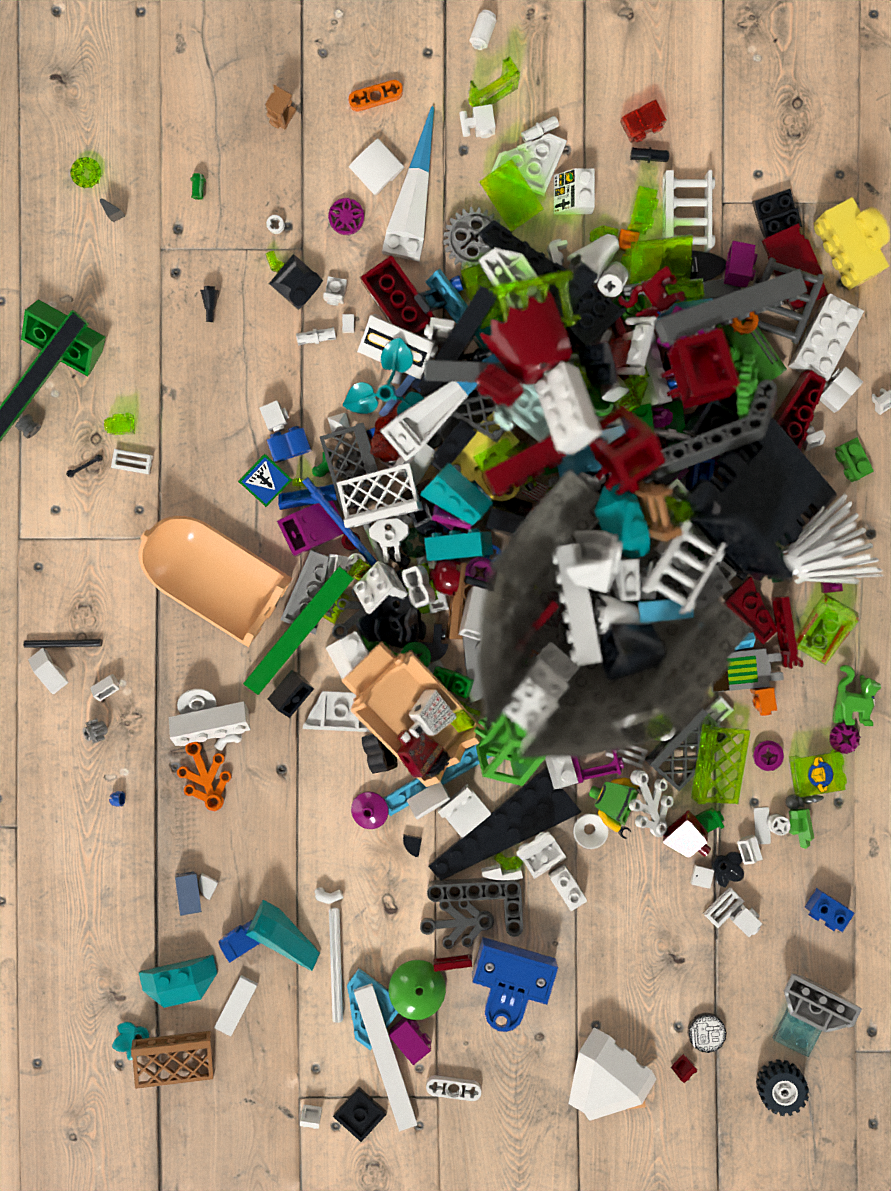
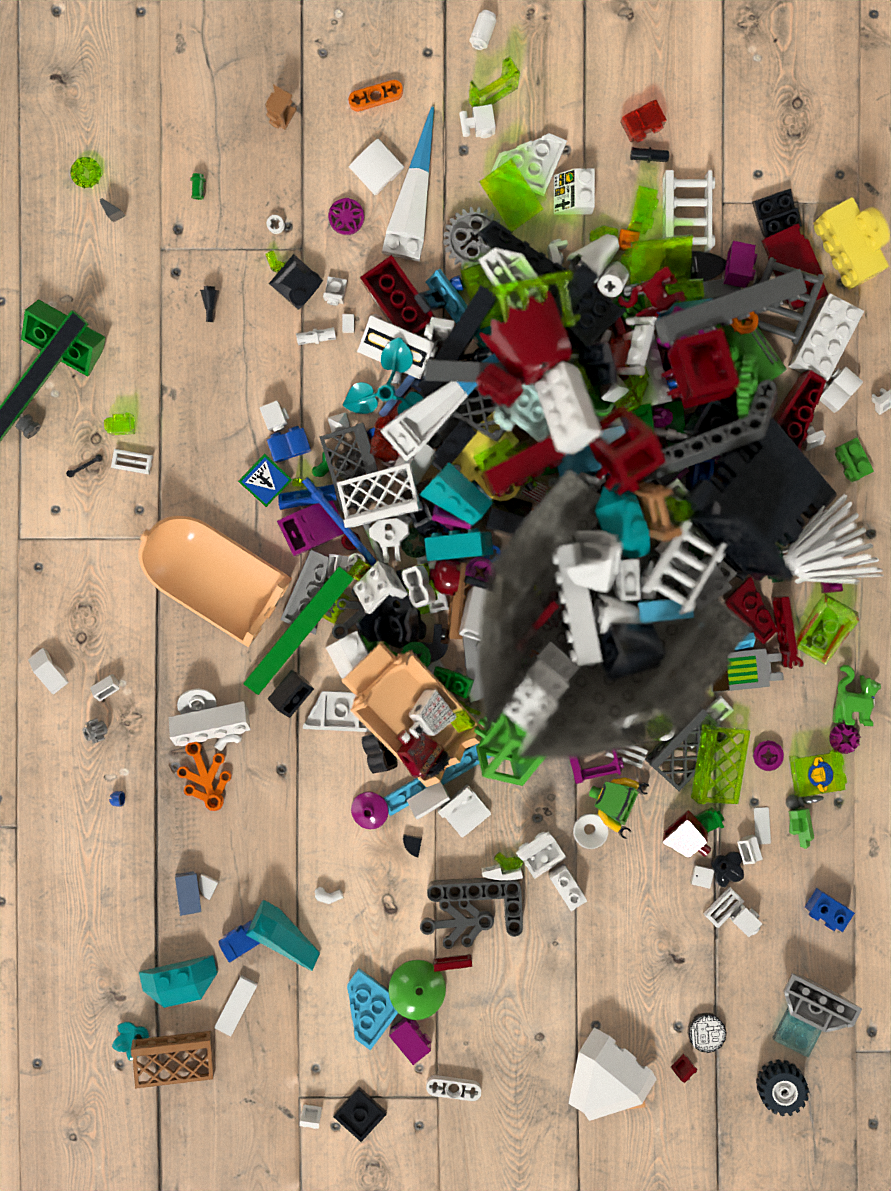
(62, 643): black bar -> none
(336, 971): white axle -> none
(385, 1057): white tile -> none
(405, 560): black pin -> none
(513, 979): blue brick -> none
(518, 818): black wing -> none
(540, 129): white axle -> none
(561, 771): white brick -> none
(658, 825): white plant -> none
(764, 700): orange brick -> none
(782, 827): white wheel -> none

